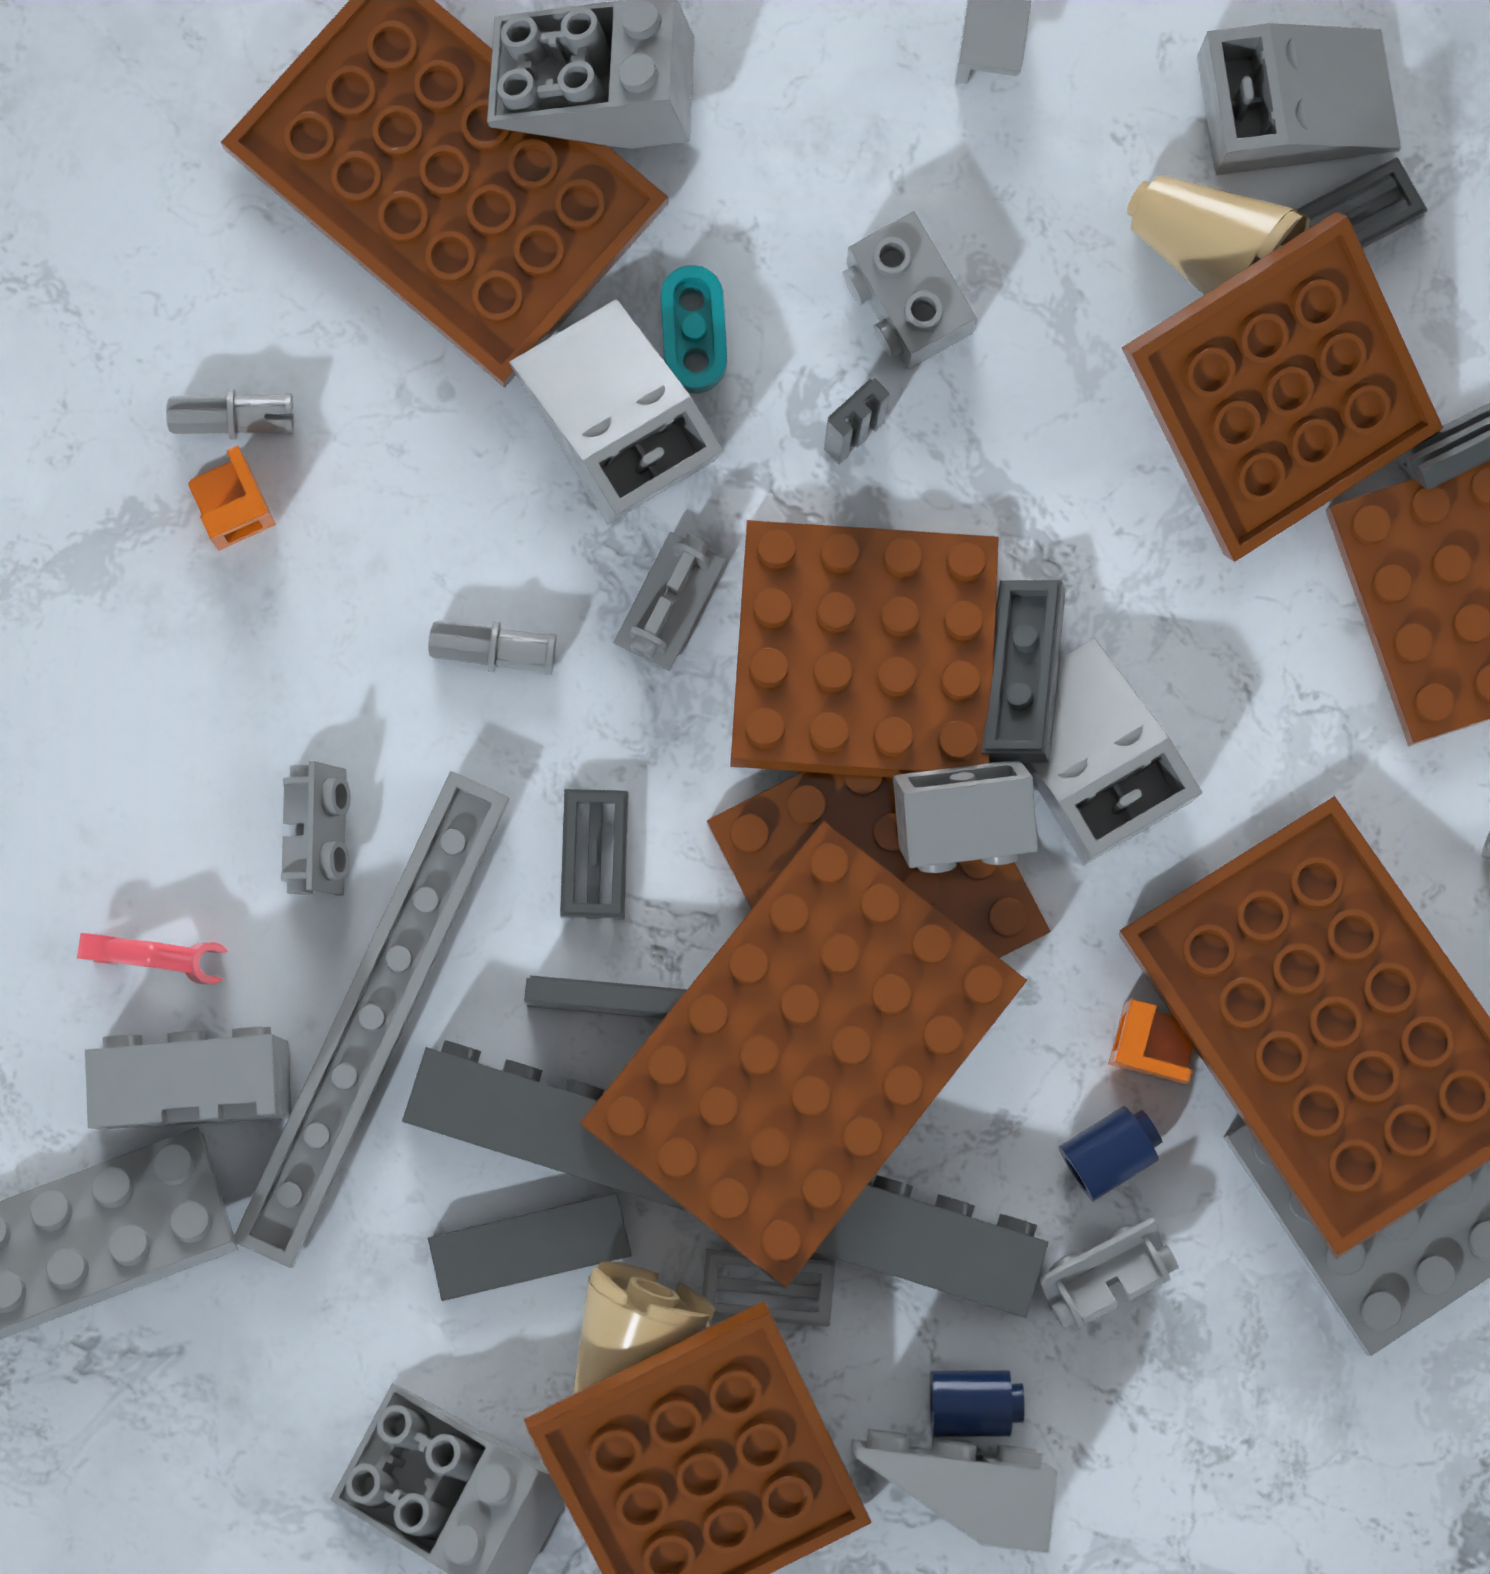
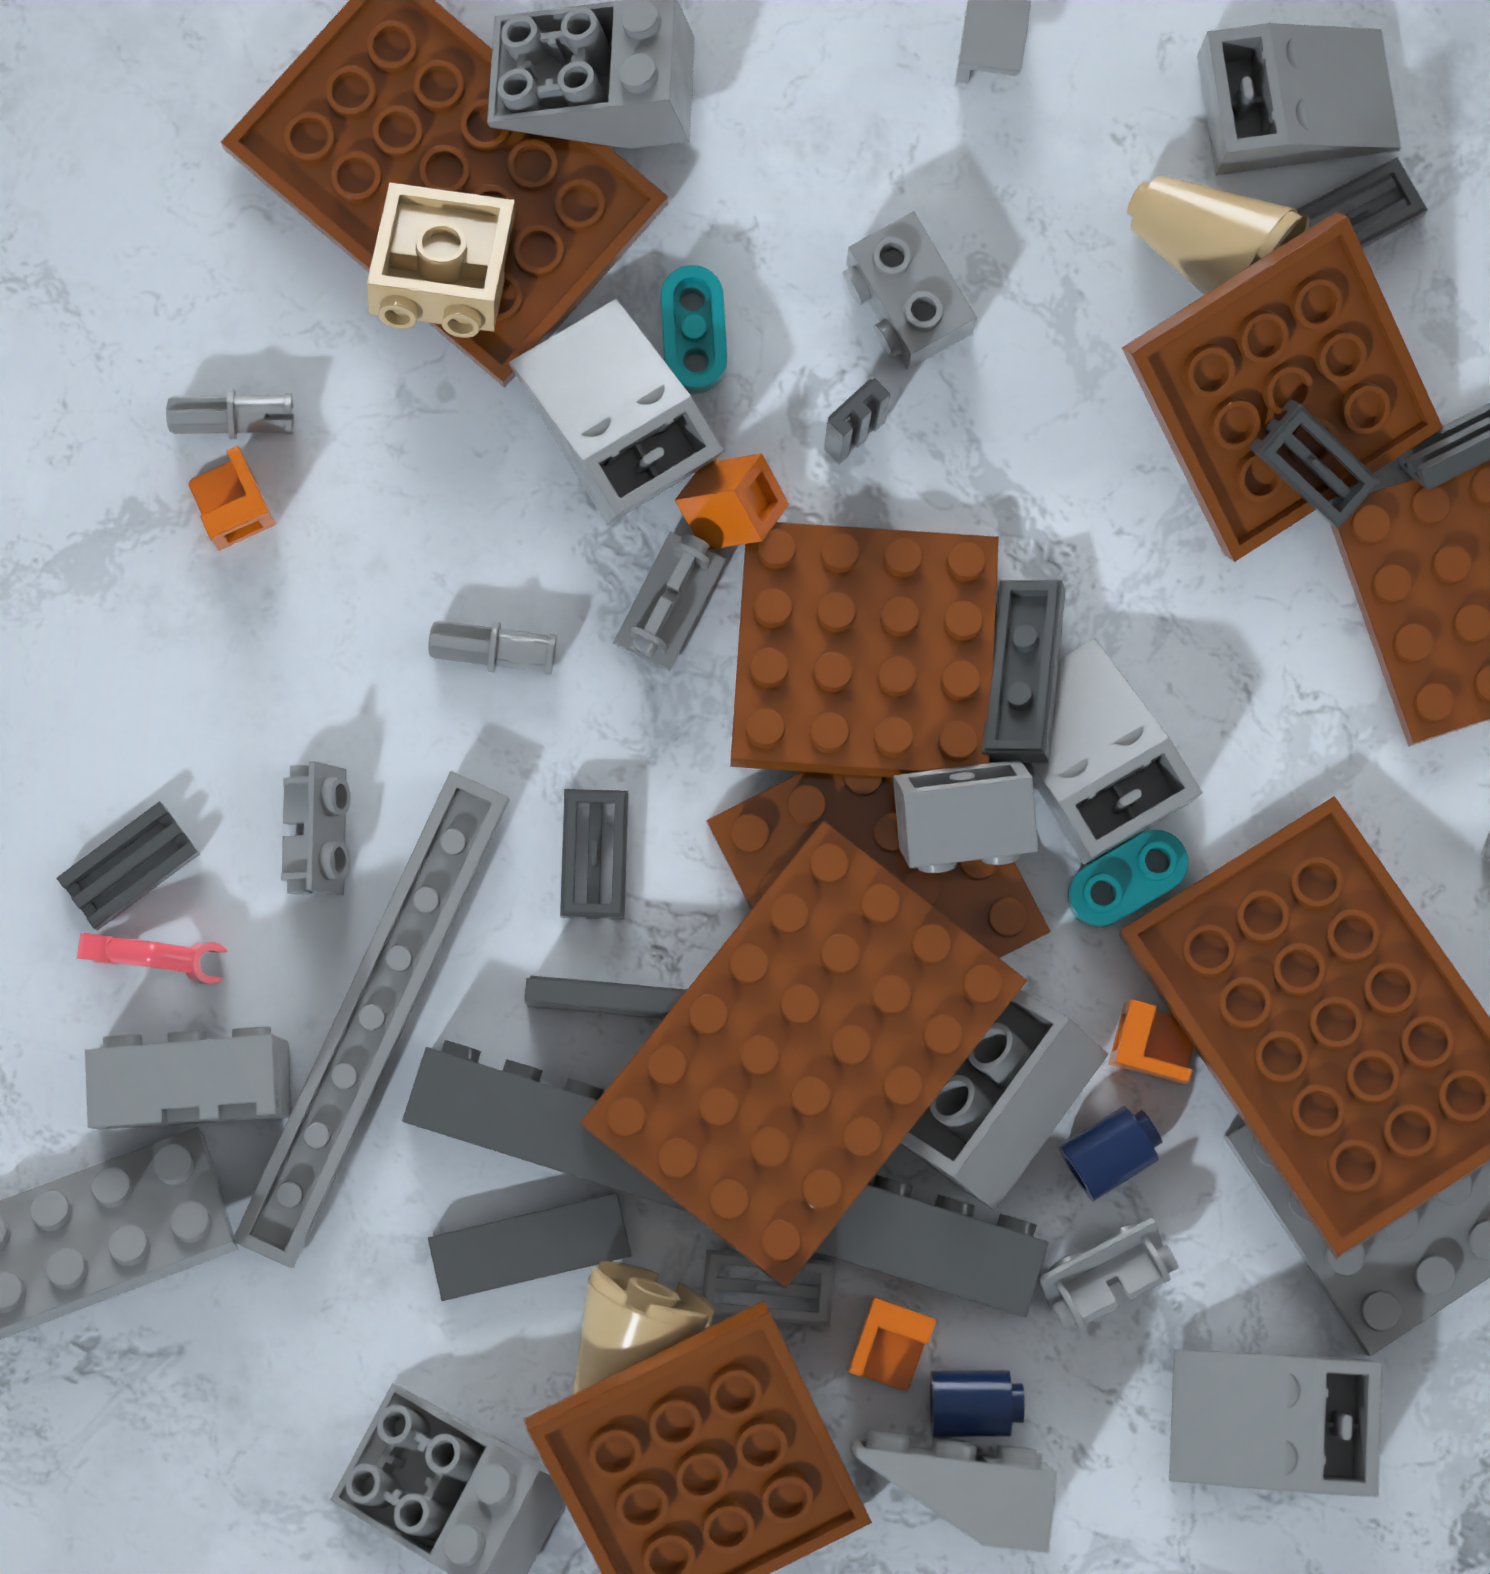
(83, 897): none -> dark grey tile
(440, 259): none -> tan plate
(732, 501): none -> orange panel
(890, 1344): none -> orange panel
(1005, 1099): none -> light grey slope
(1128, 877): none -> teal plate
(1276, 1422): none -> light grey slope
(1281, 433): none -> dark grey tile

